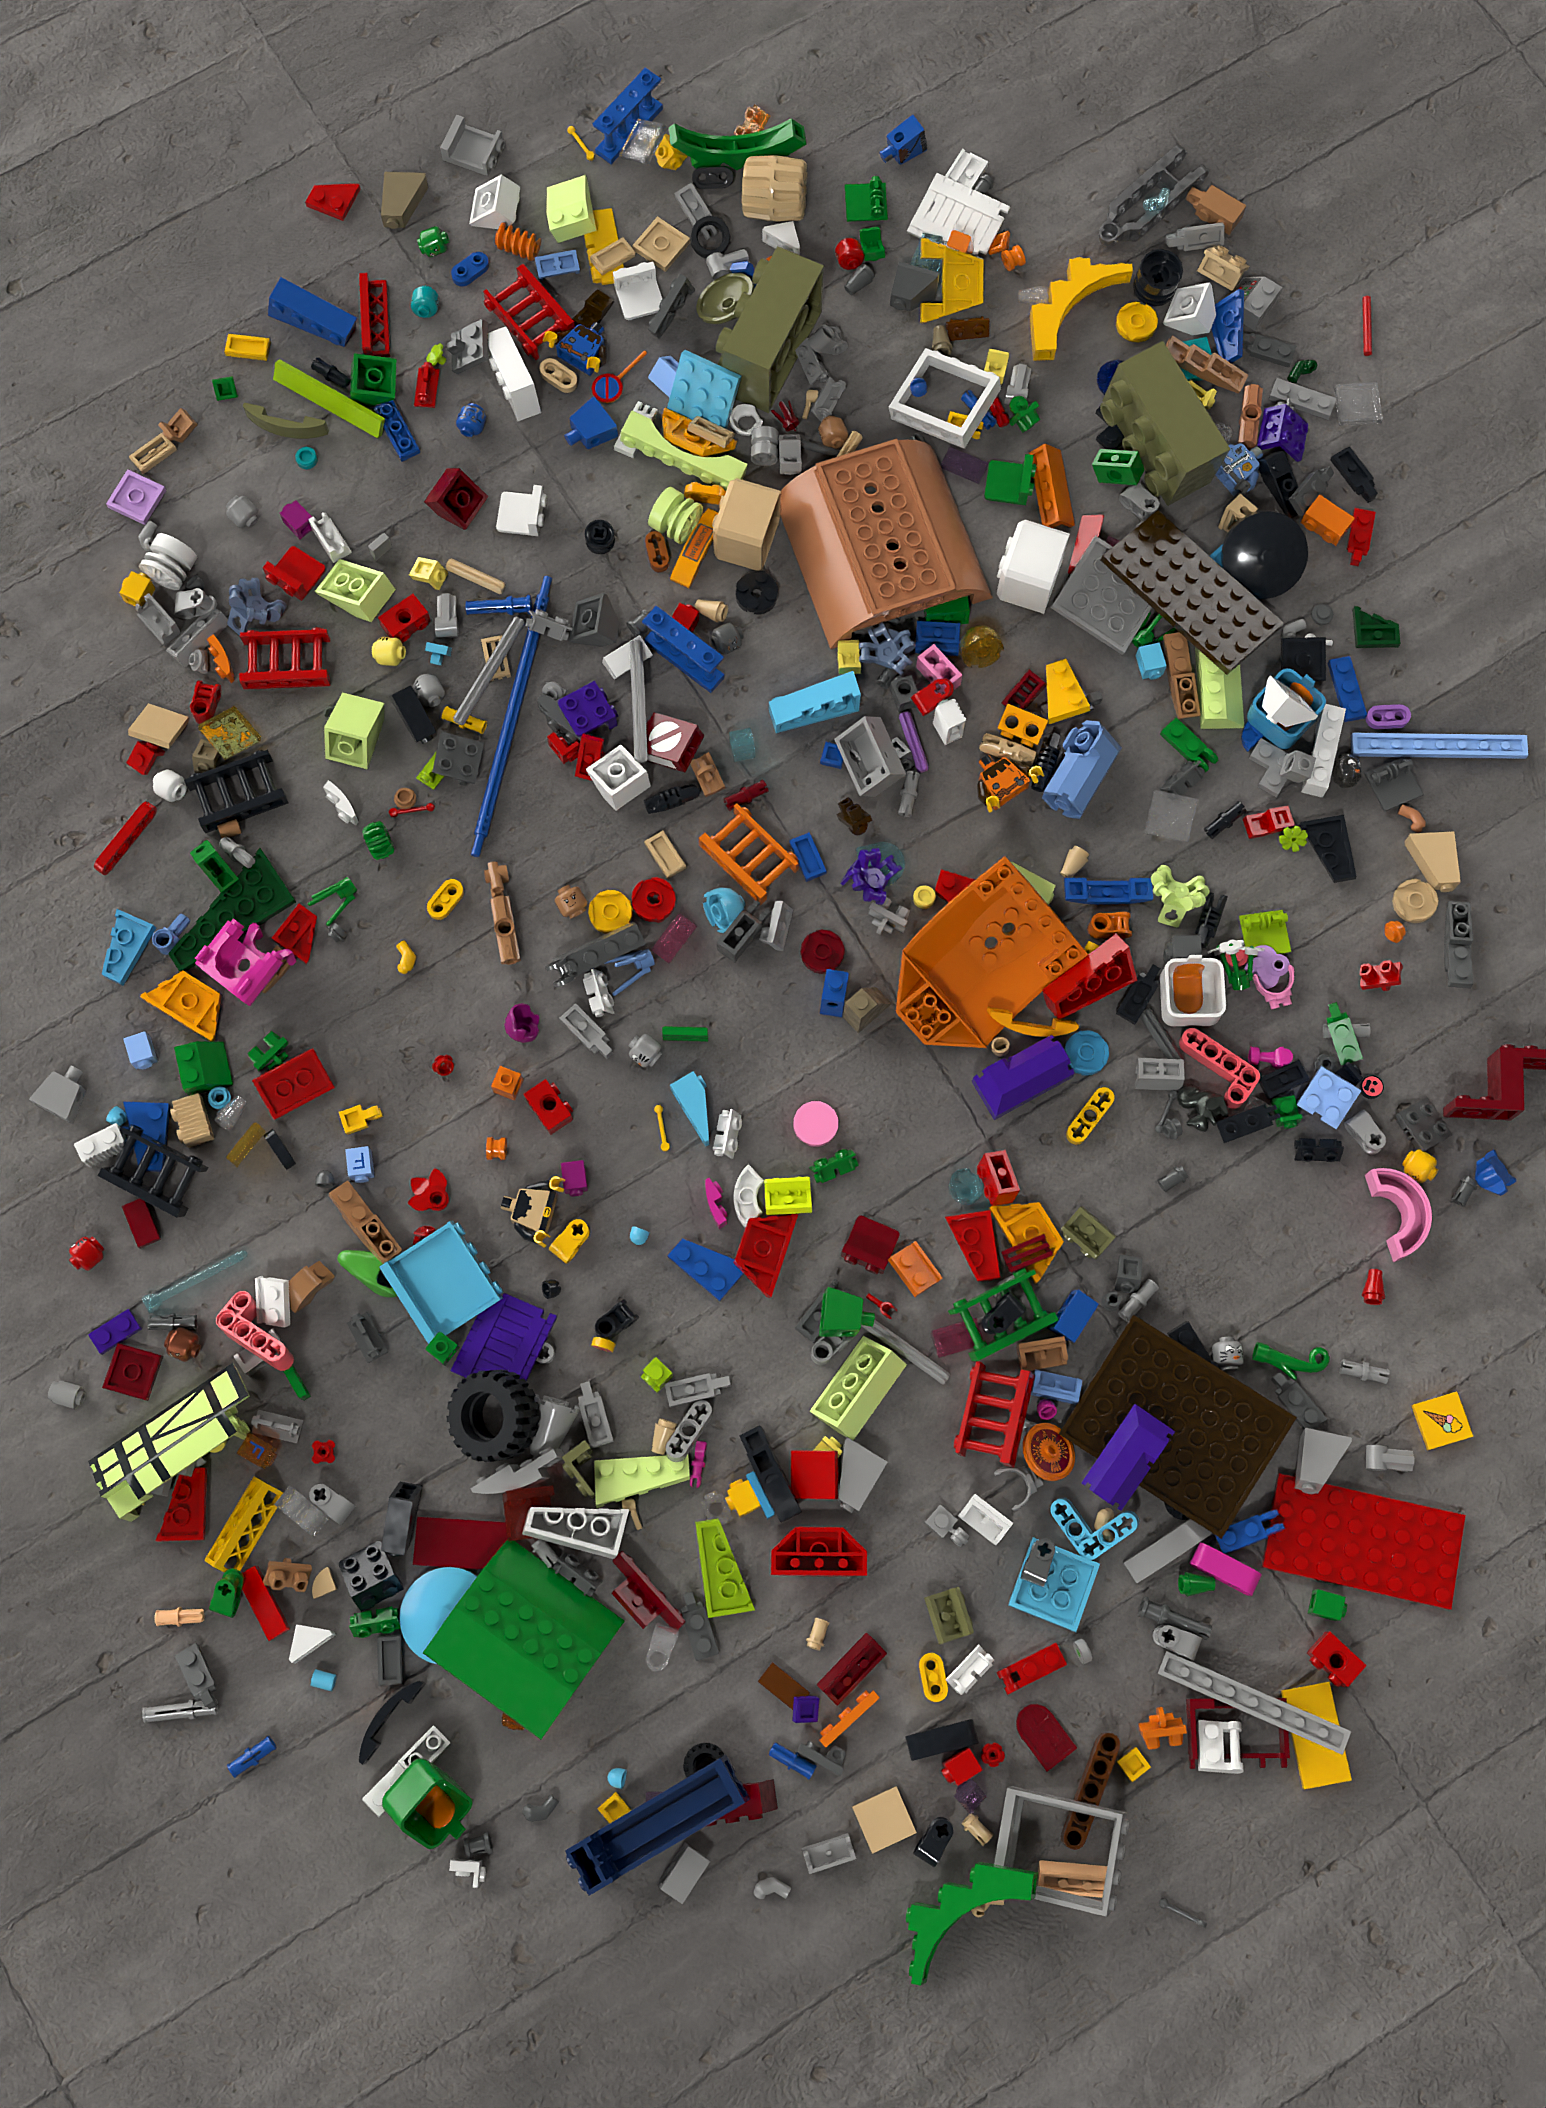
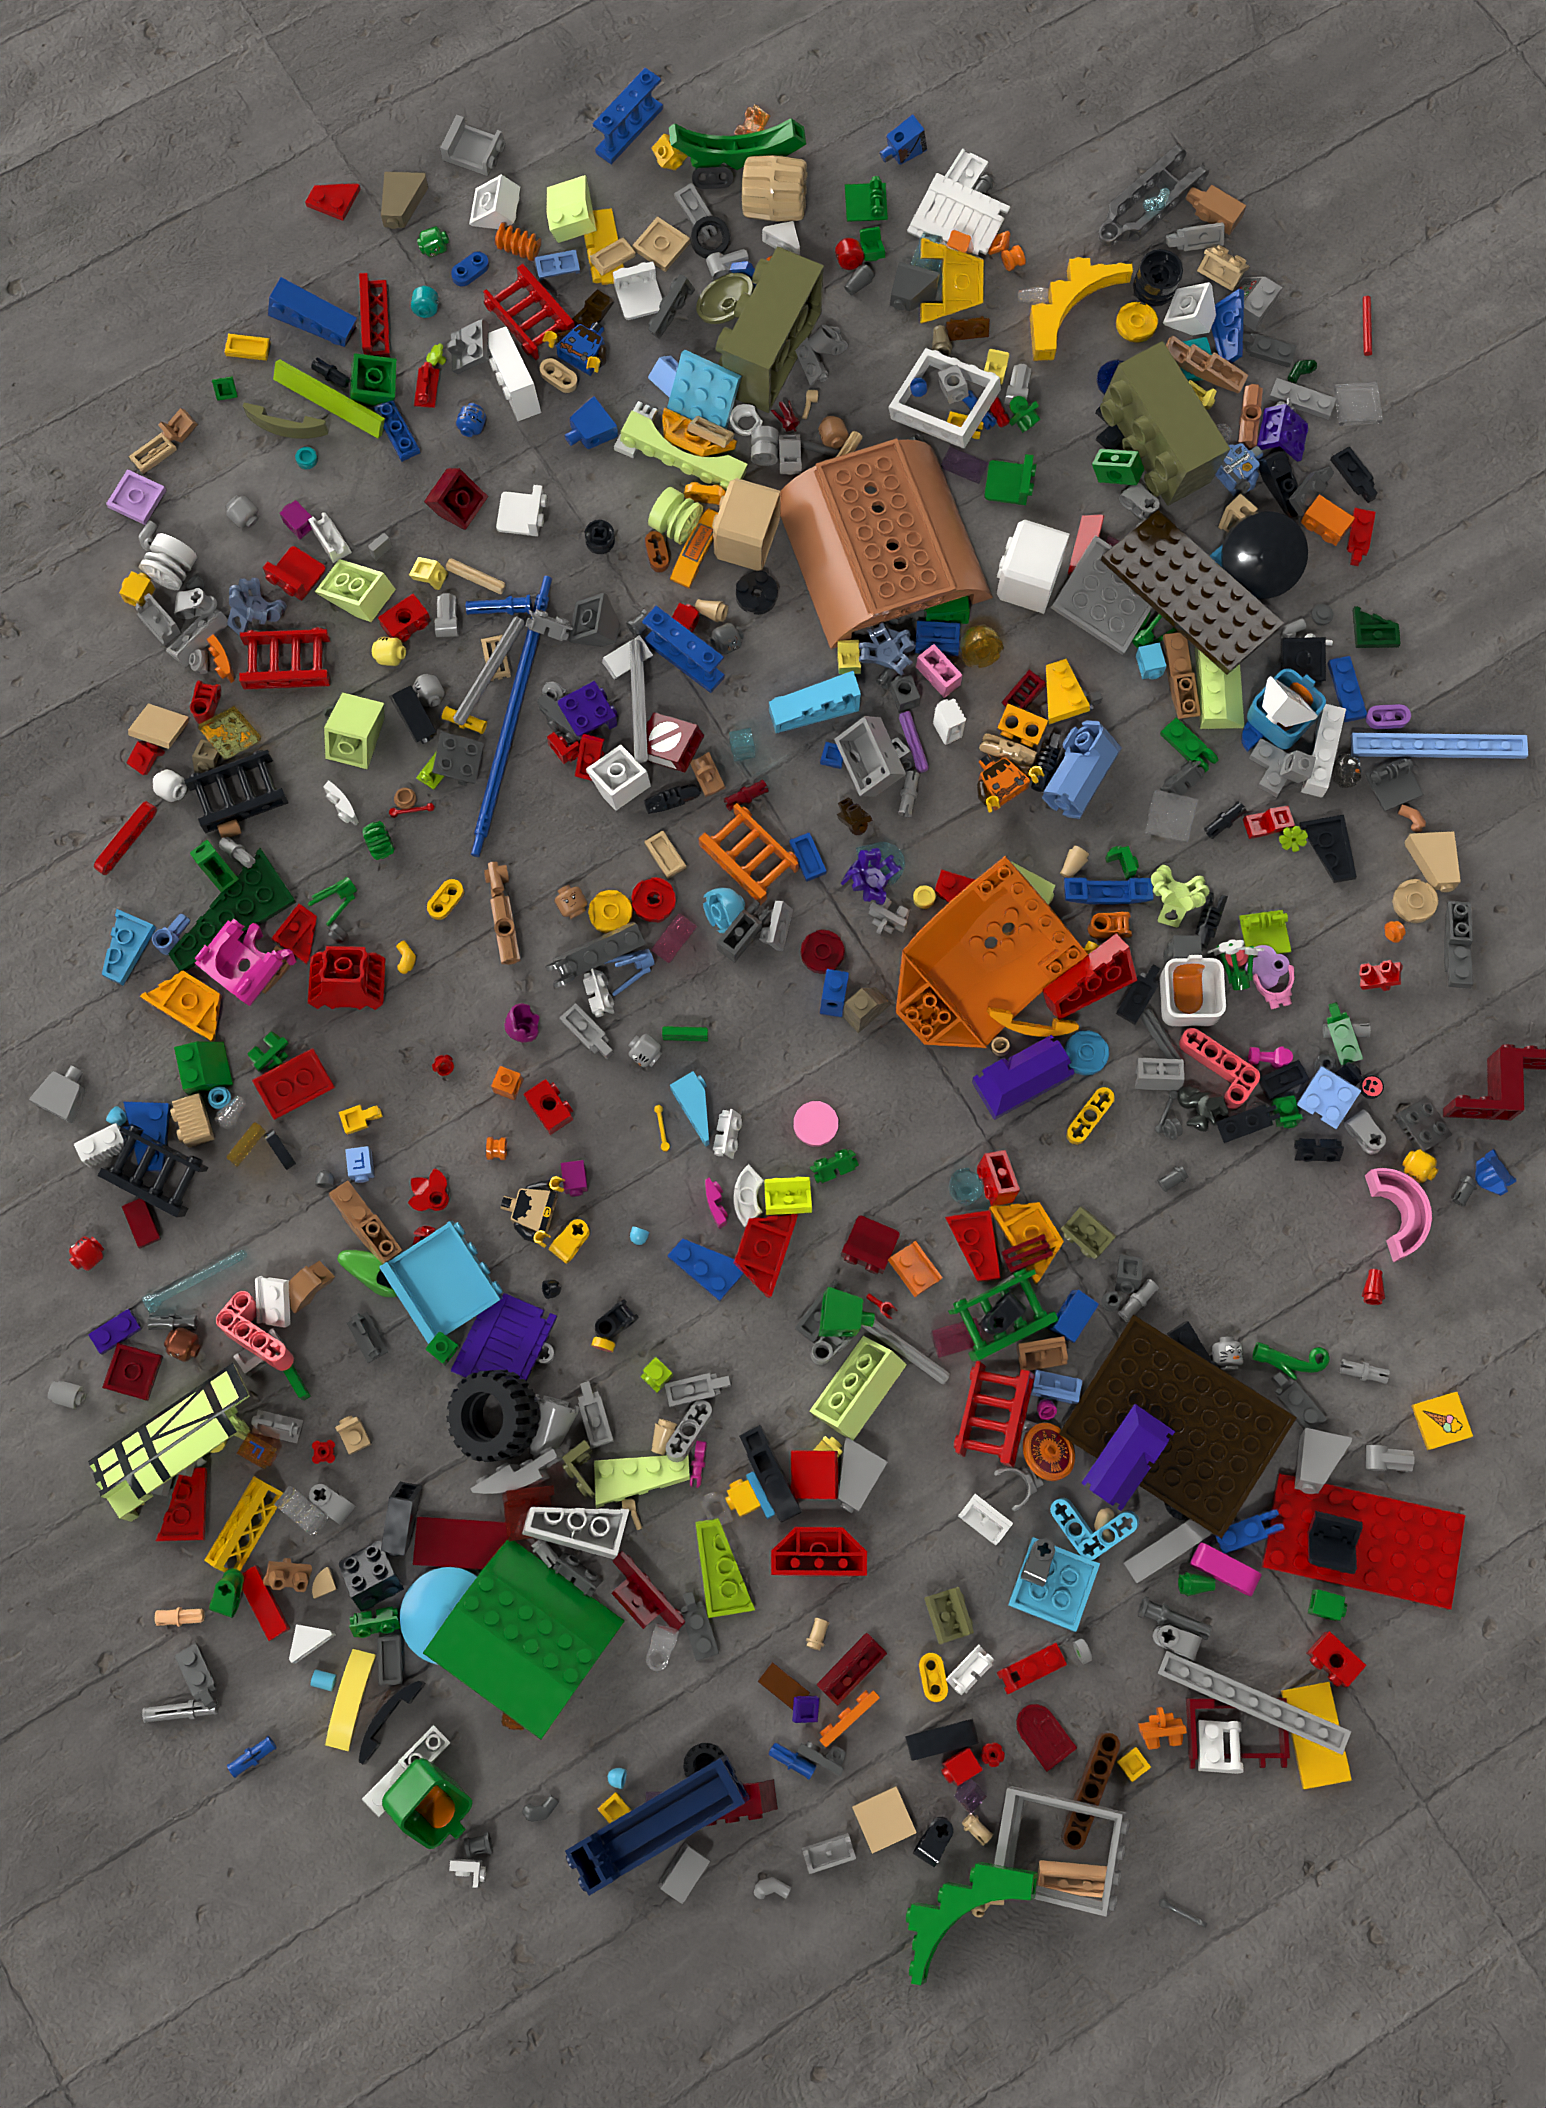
(140, 1050): light blue brick -> none
(346, 978): none -> red slope
(349, 1699): none -> light yellow slope
(353, 1434): none -> tan bracket
(437, 652): medium azure tile -> none
(589, 154): yellow hinge -> none
(609, 387): piece -> none
(643, 141): clear plate -> none
(828, 398): light grey hinge -> none
(928, 697): red piece -> none
(941, 1523): light grey plate -> none
(953, 384): none -> light grey brick
(1052, 487): orange panel -> none
(1127, 861): none -> green bracket
(1333, 1542): none -> black bracket

